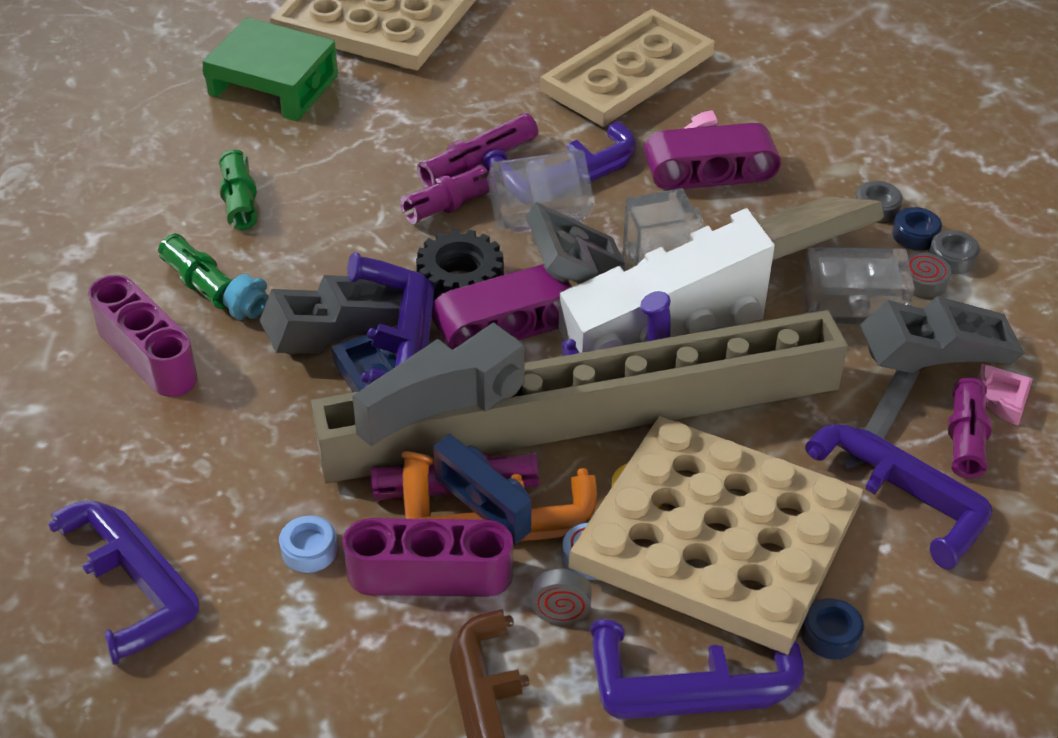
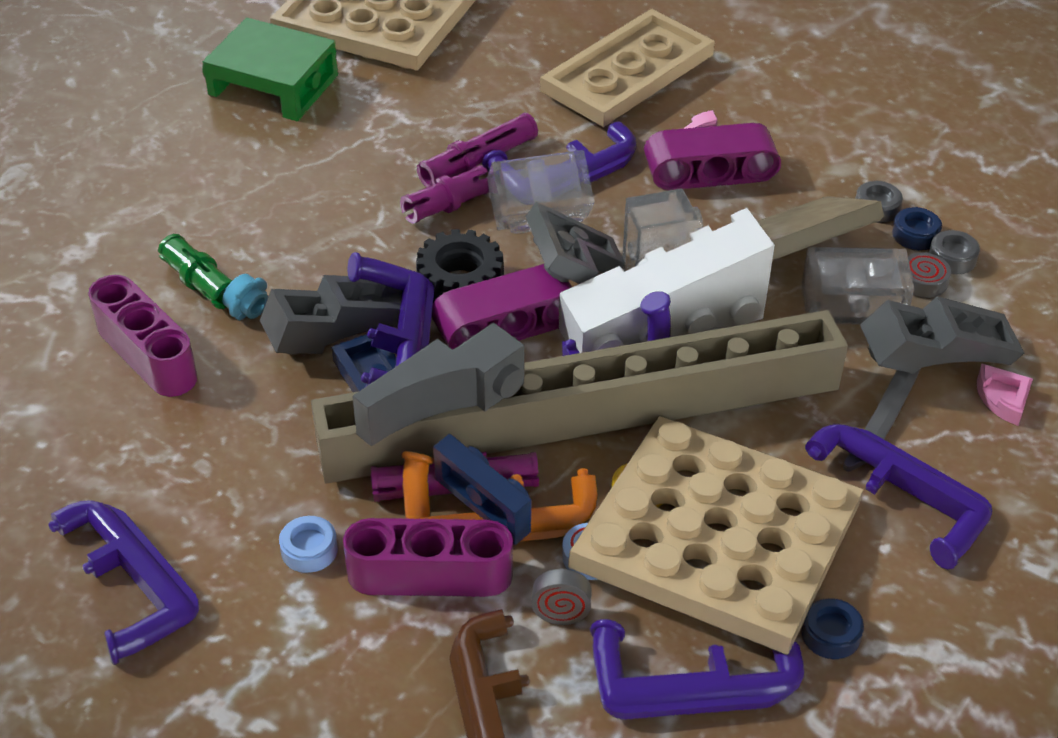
(238, 190): green pin -> none
(969, 428): magenta pin -> none

